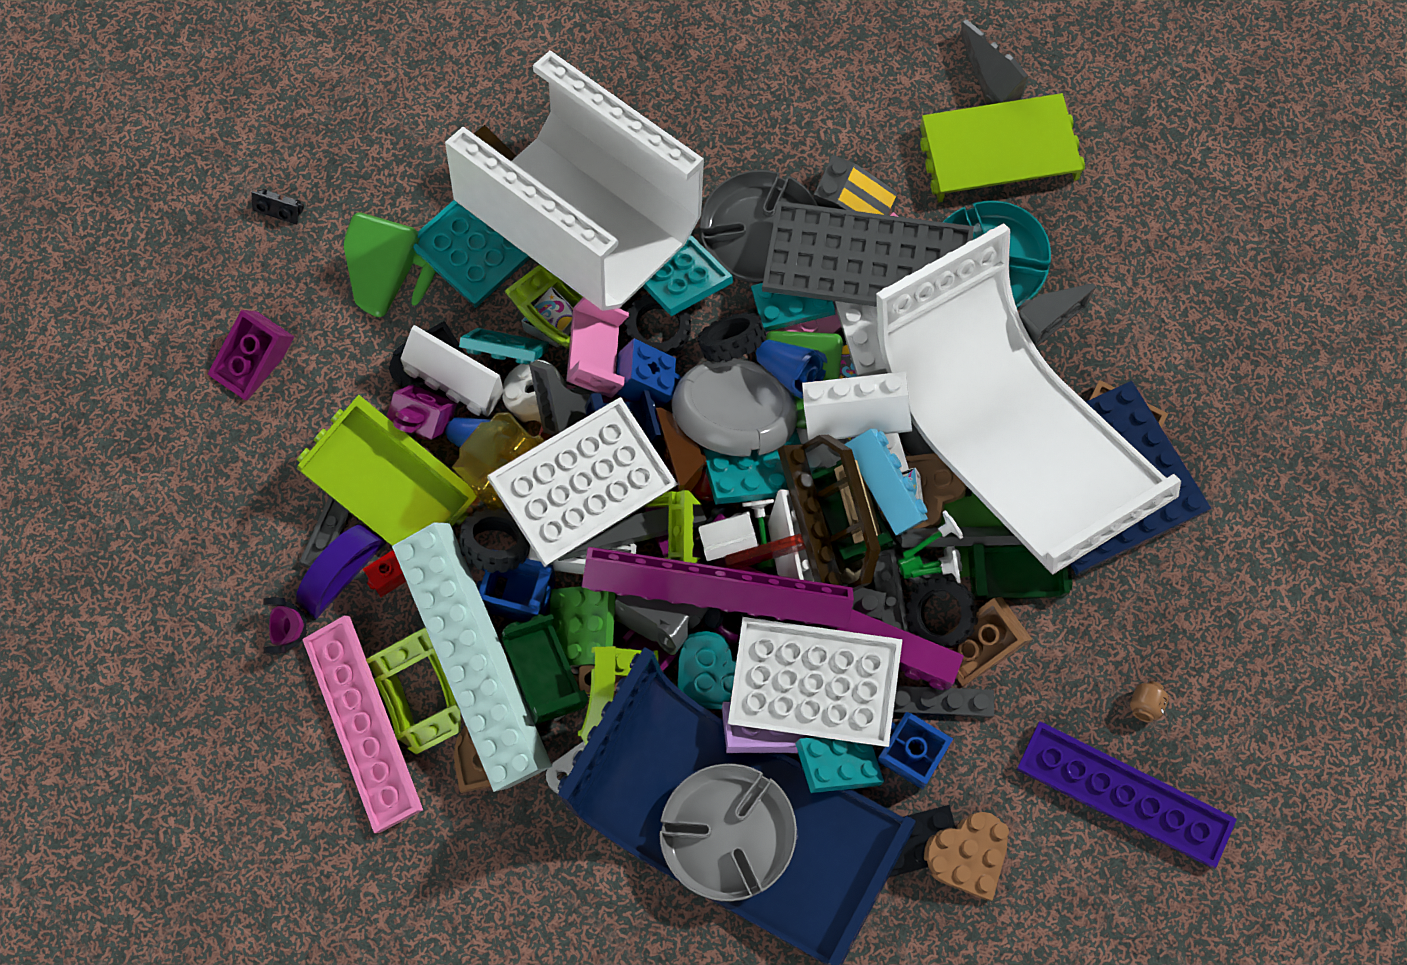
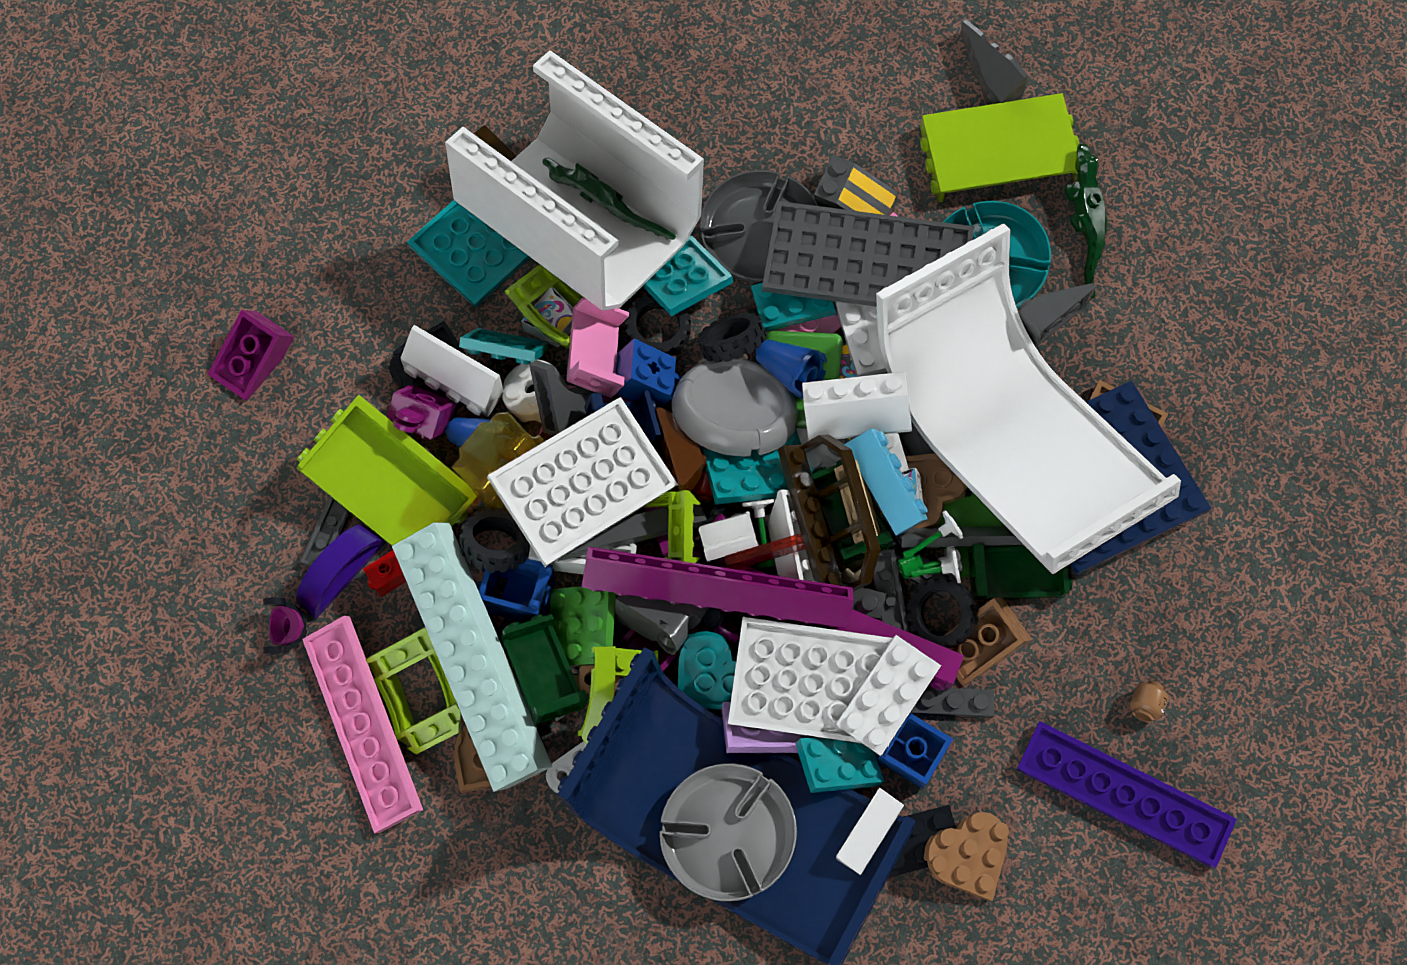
(271, 205): black hinge -> none
(379, 261): bright green piece -> none
(602, 193): none -> dark green animal
(869, 831): none -> white slope
(888, 695): none -> white plate
(1089, 209): none -> dark green animal

